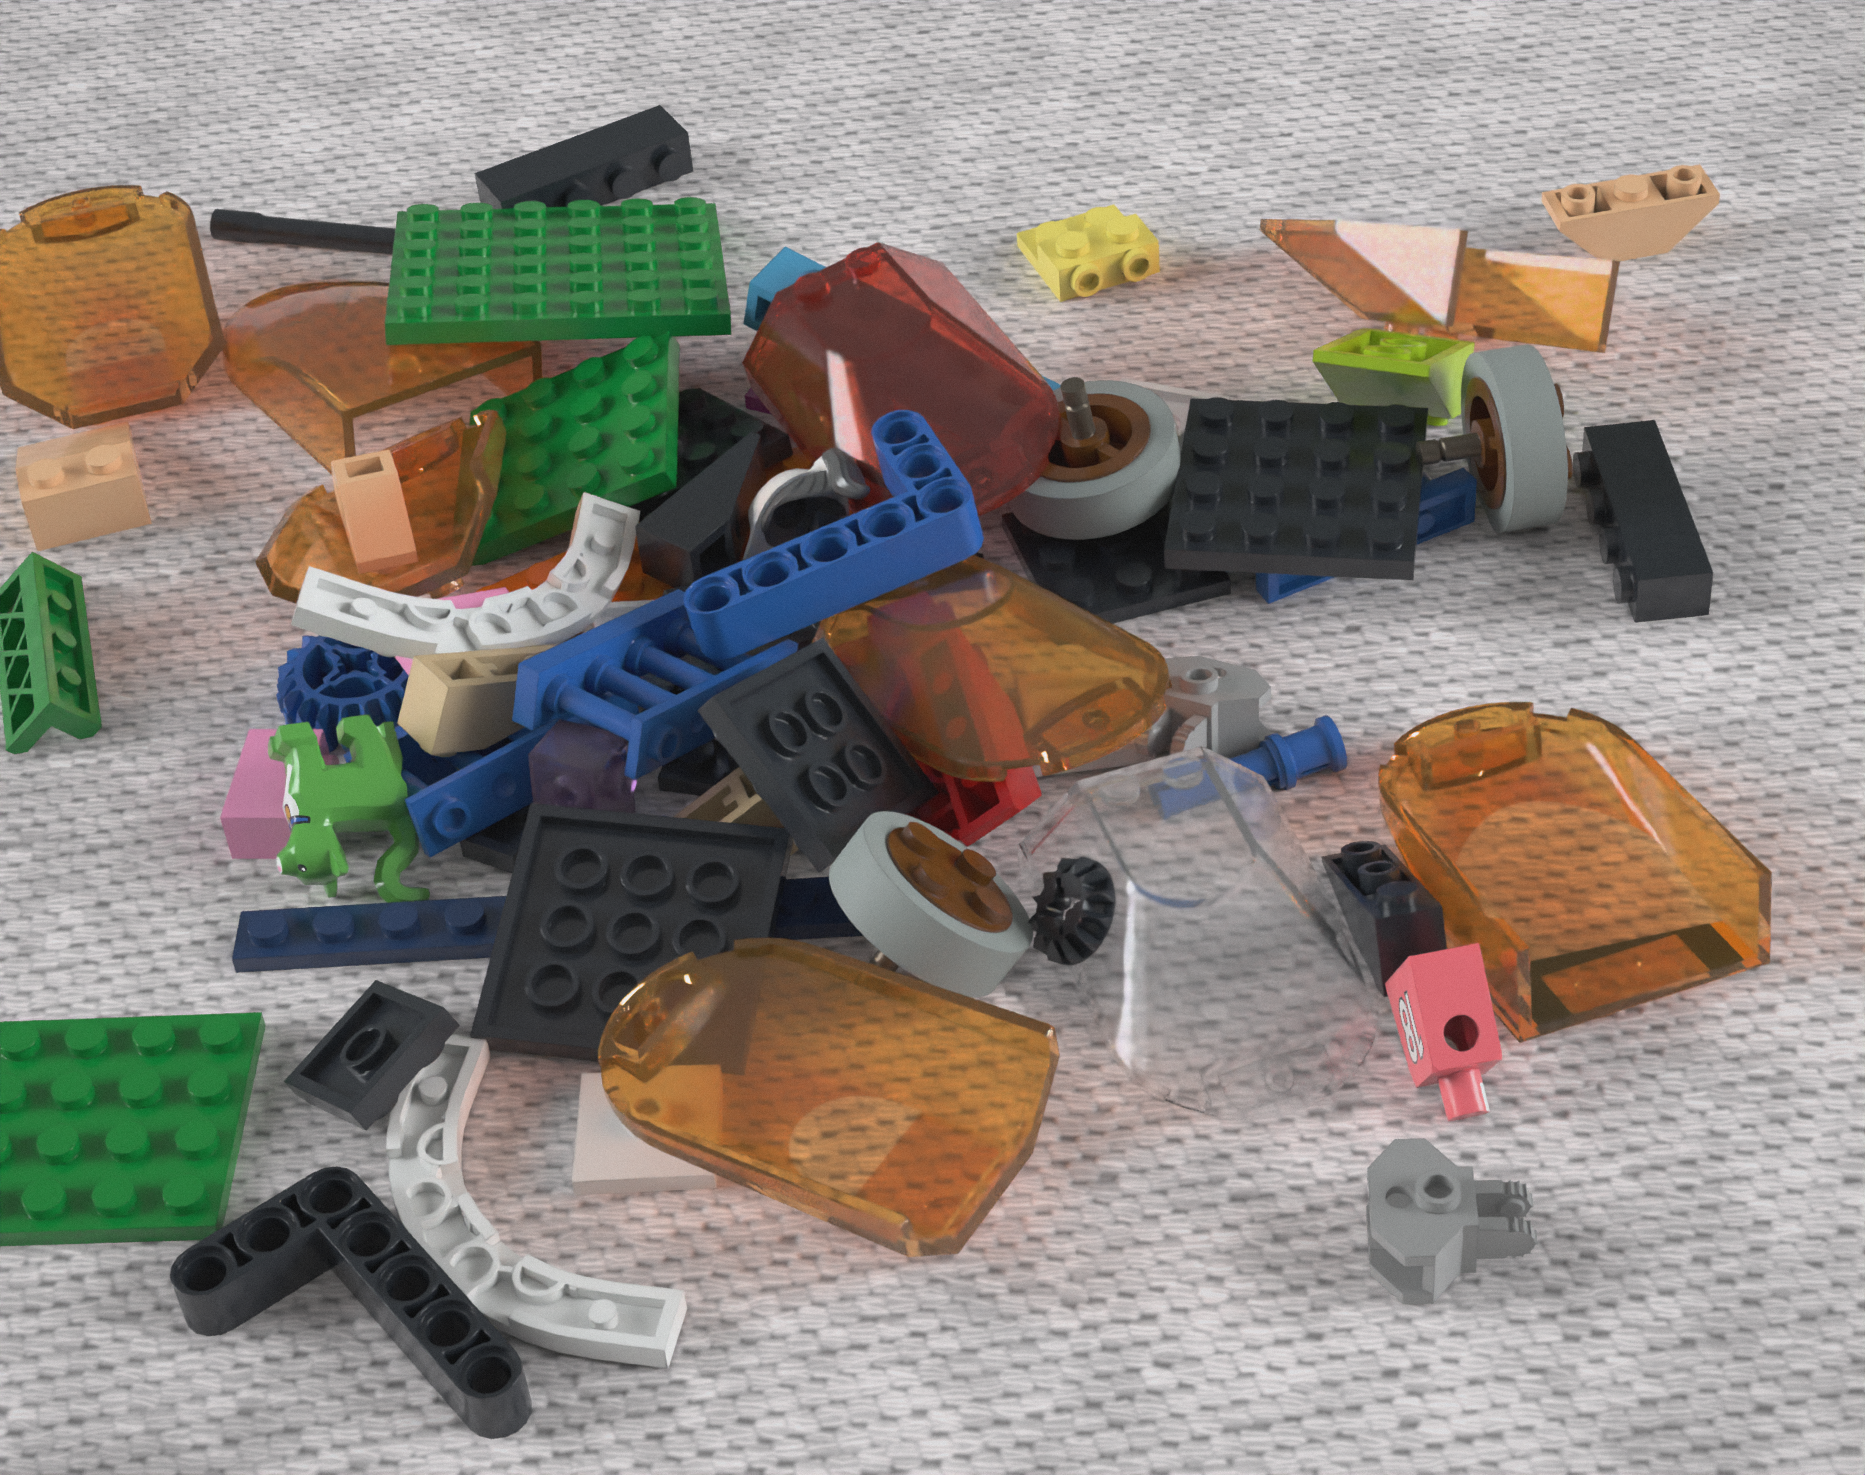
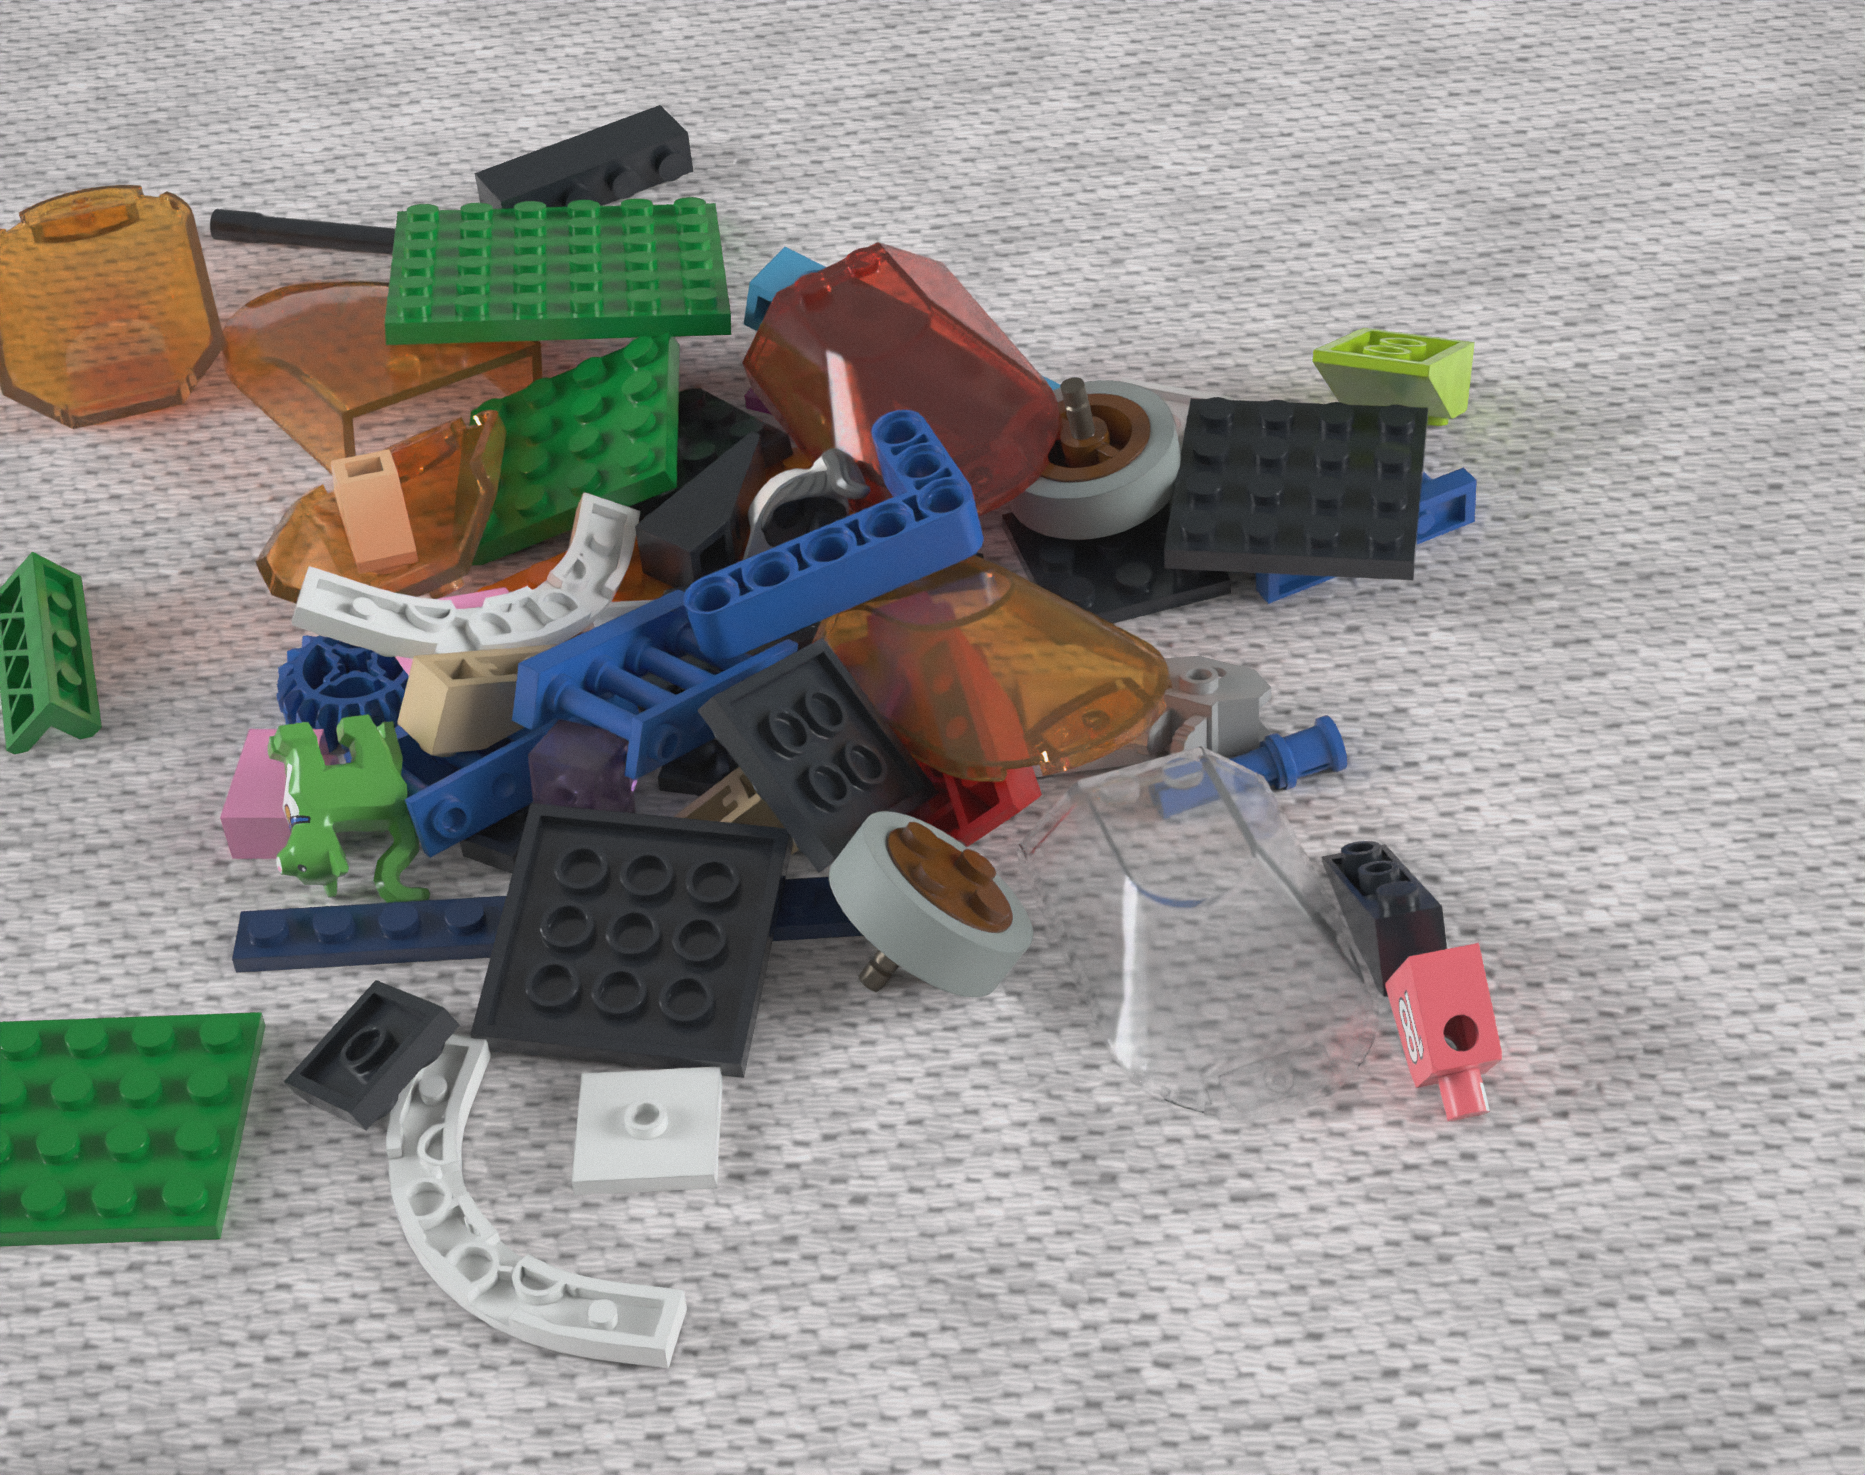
(81, 486): light nougat slope -> none
(344, 1227): black beam -> none
(833, 1087): clear orange windscreen -> none
(1085, 923): black gear -> none
(1091, 251): light yellow plate -> none
(1436, 1220): light grey hinge -> none
(1439, 285): clear orange windscreen -> none
(1510, 438): light grey wheel -> none
(1570, 863): clear orange windscreen -> none
(1634, 212): light nougat slope -> none
(1643, 522): black brick -> none

